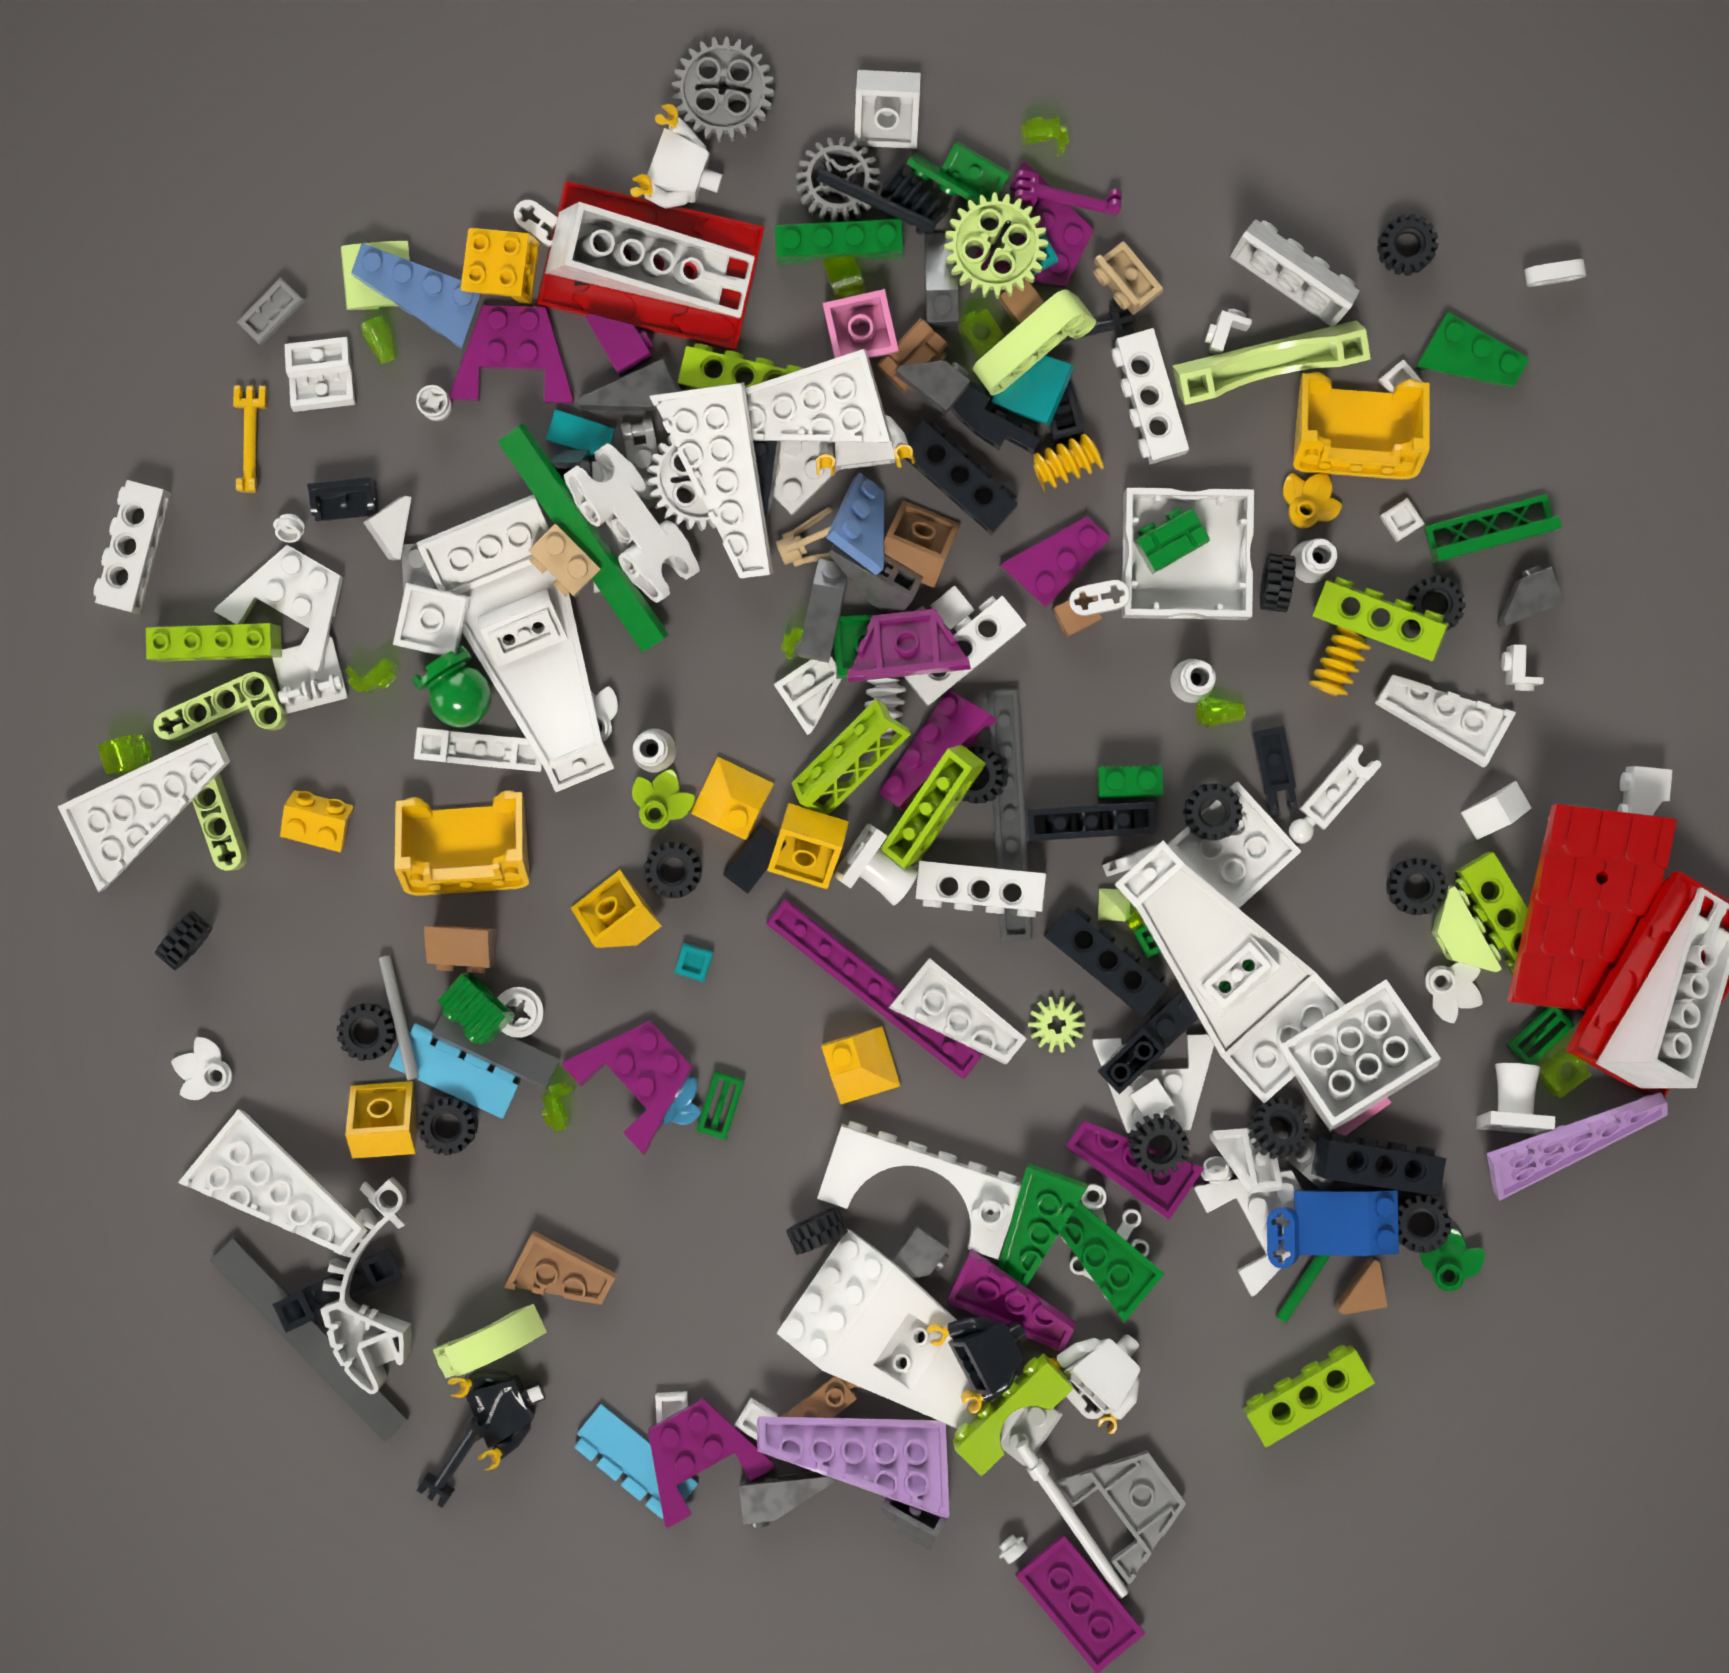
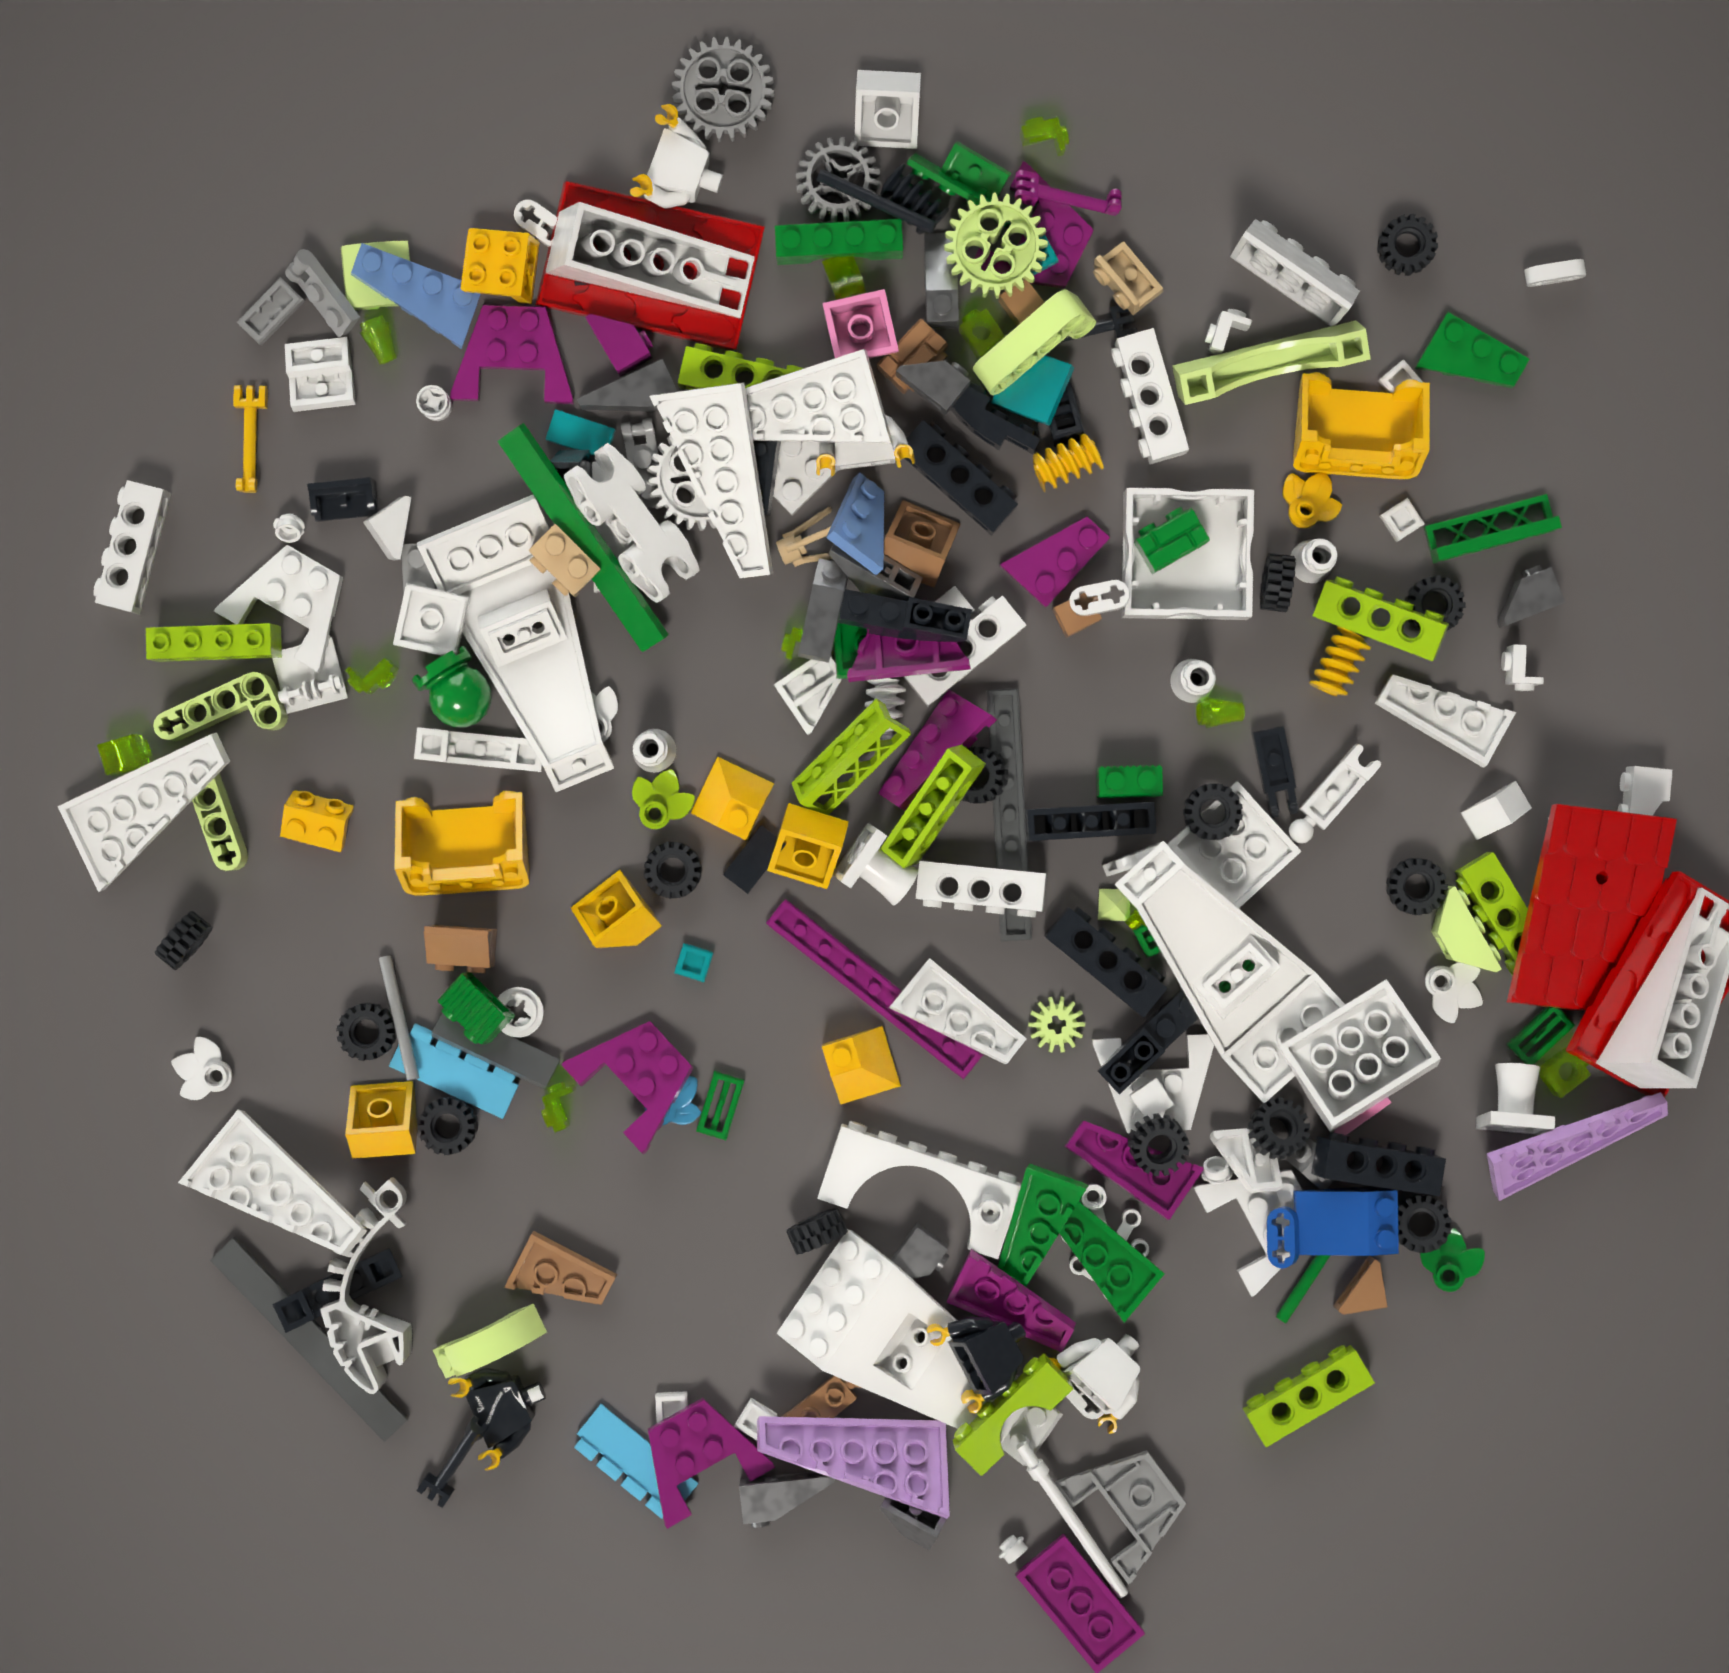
(322, 292): none -> light grey plate
(905, 619): none -> black slope

